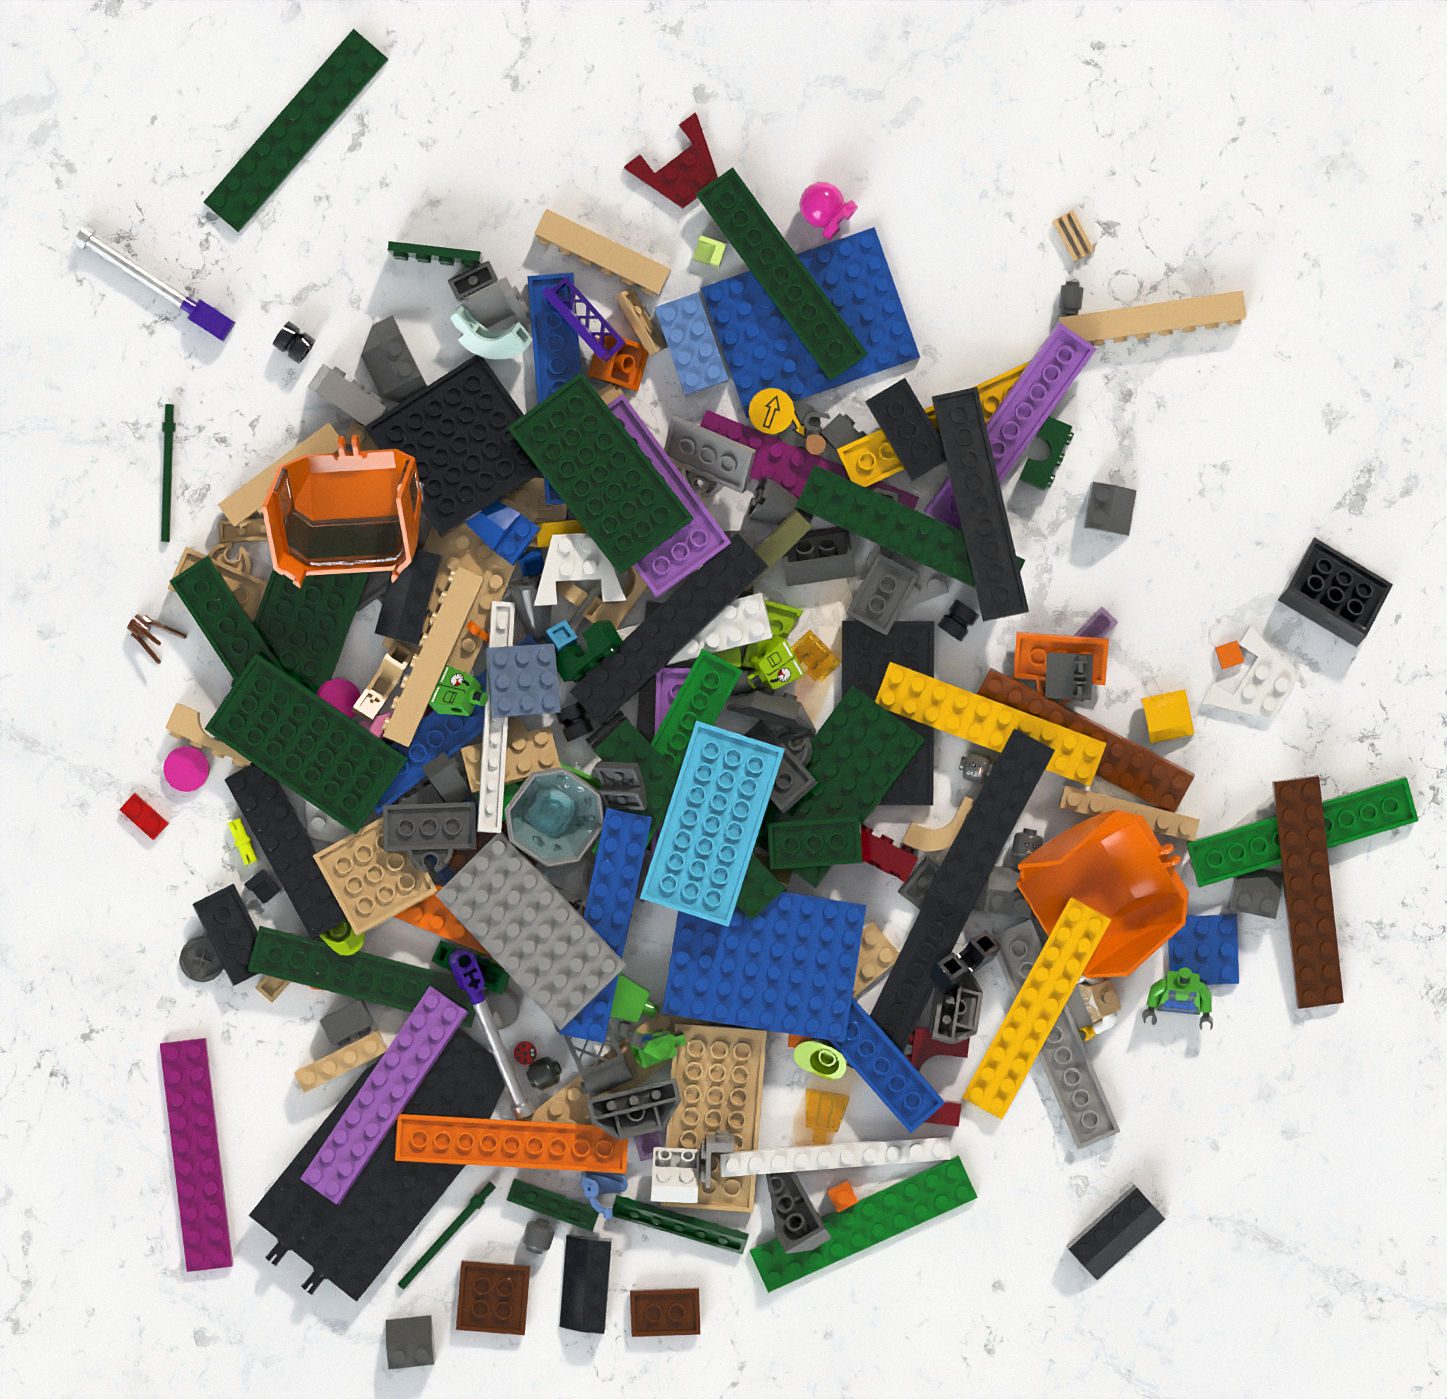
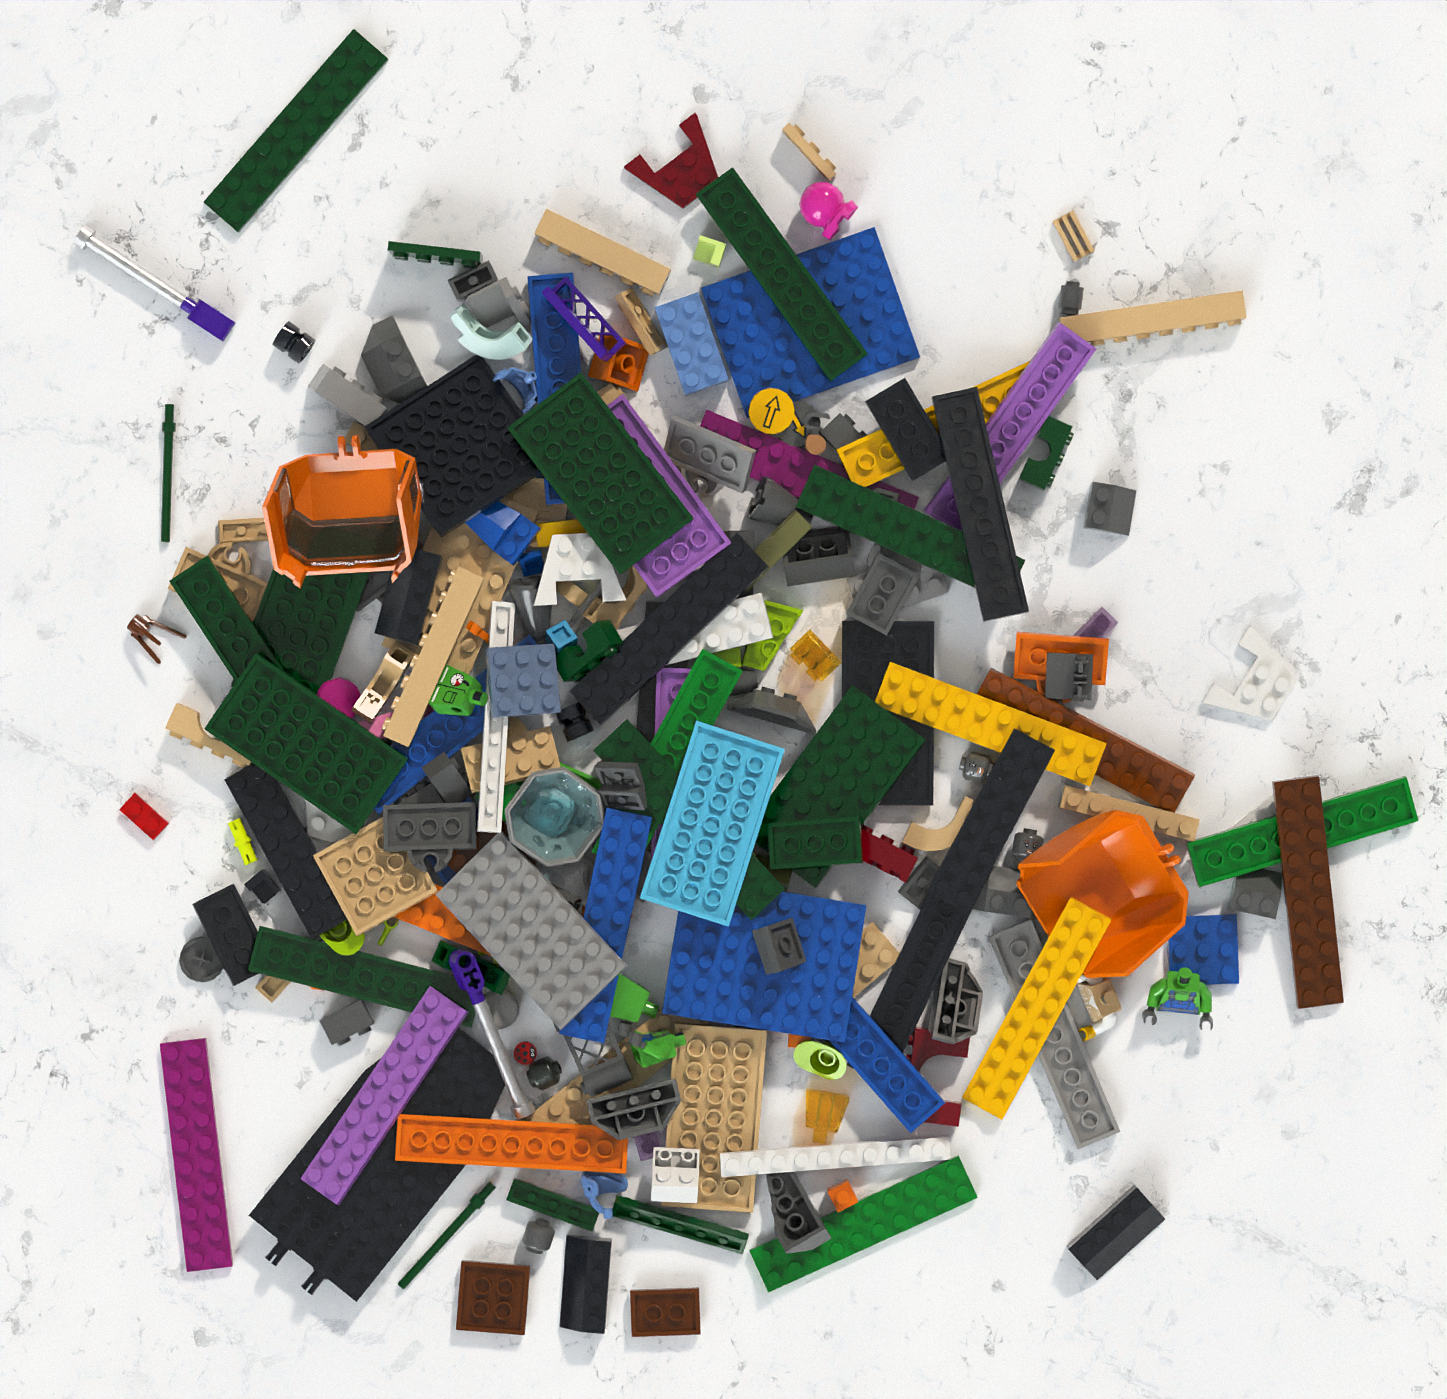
(186, 769): dark pink tile -> none
(250, 497): tan brick -> none
(341, 1061): tan arch -> none
(386, 931): none -> lime hand
(410, 1342): dark grey slope -> none
(522, 382): none -> medium blue helmet
(606, 729): dark grey pin -> none
(718, 1142): light grey bracket -> none
(775, 665): lime torso -> none
(779, 946): none -> dark grey bracket
(792, 777): dark grey plate -> none
(810, 151): none -> tan plate
(958, 620): black wheel -> none
(958, 967): black arch -> none
(1168, 716): yellow slope -> none
(1229, 654): orange tile -> none
(1335, 592): black slope -> none

